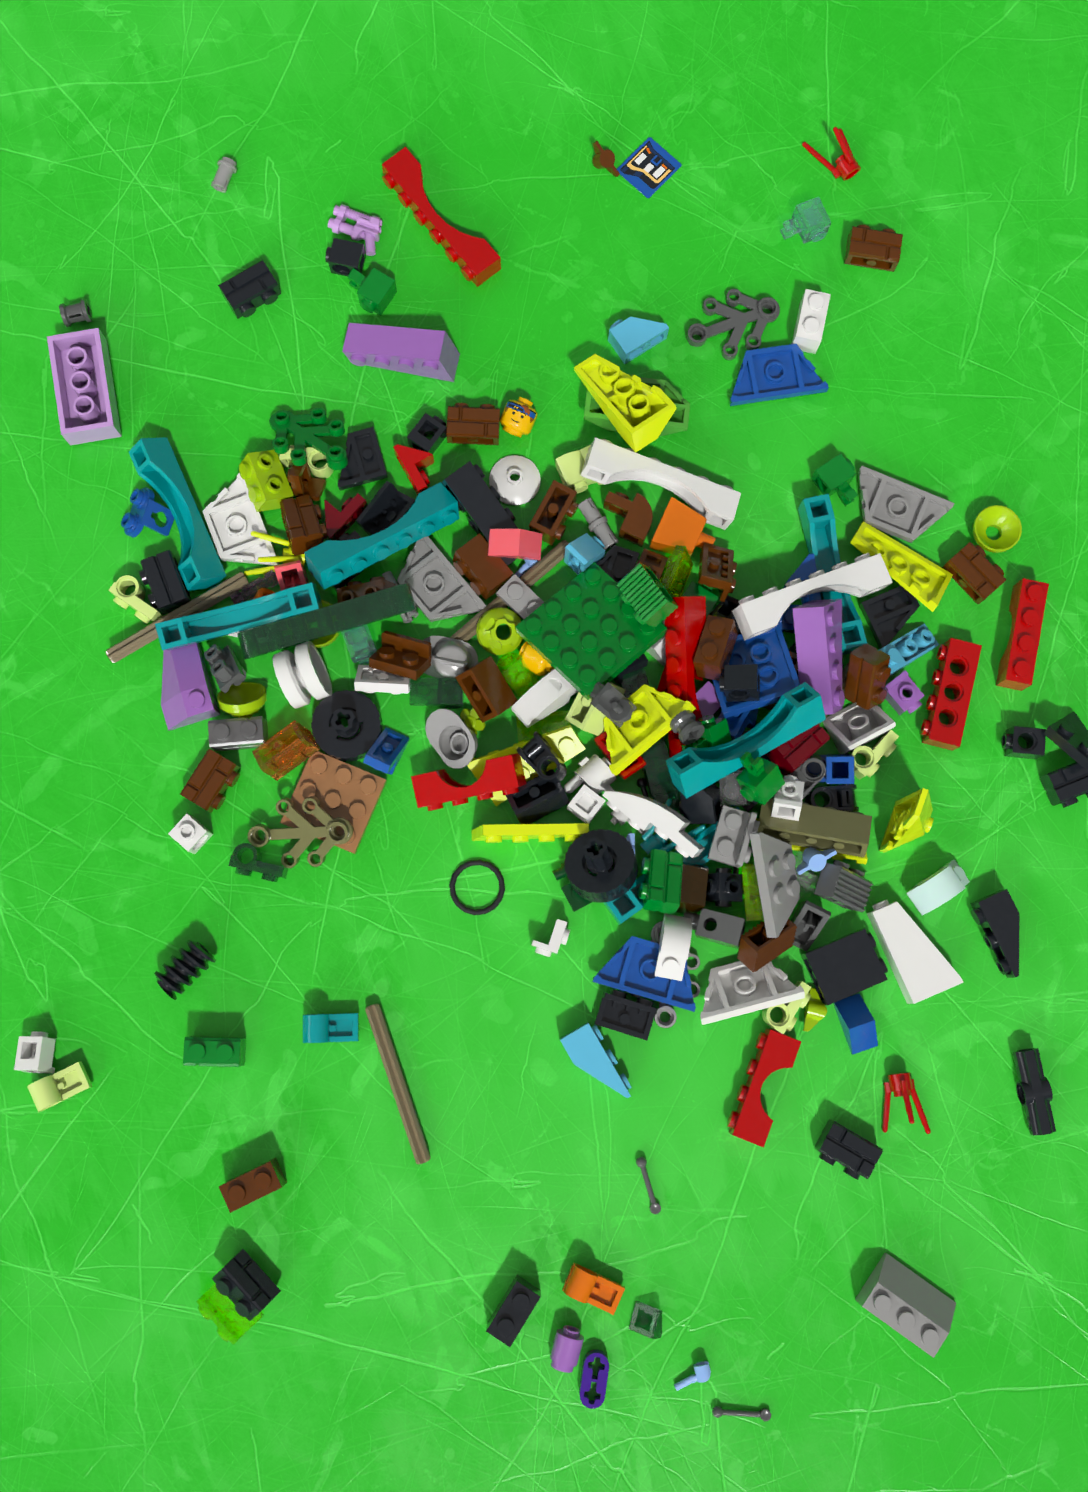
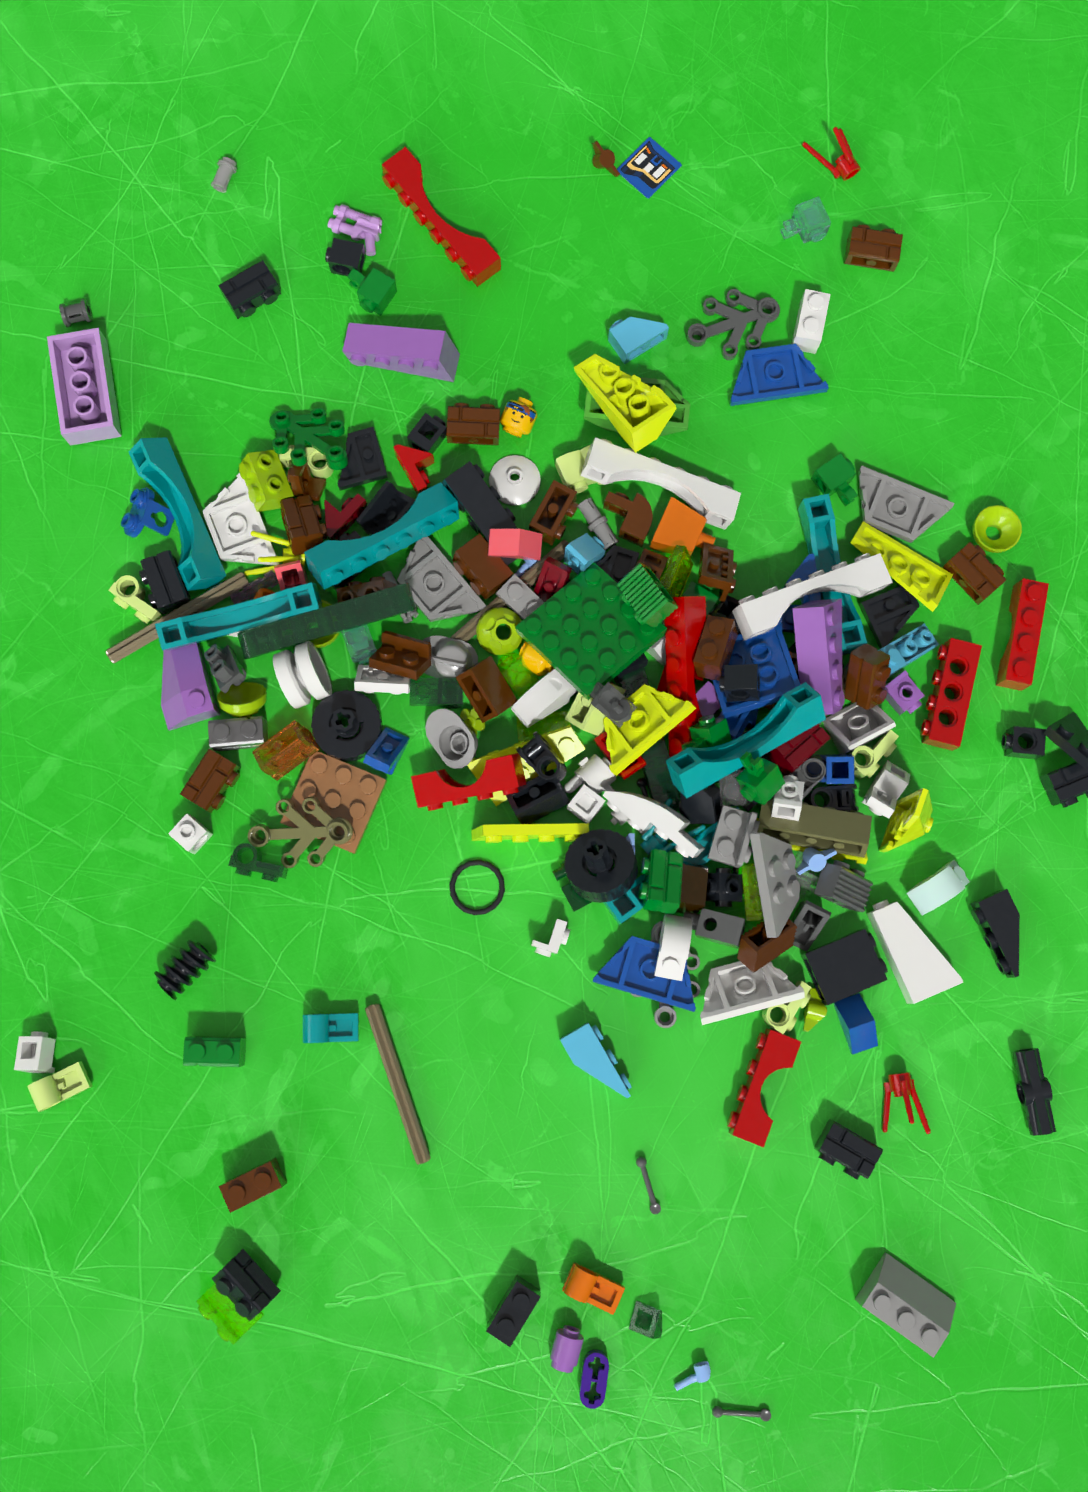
(552, 578): none -> dark red slope
(626, 1015): black bracket -> none
(687, 727): dark grey wheel -> none
(886, 789): none -> white brick

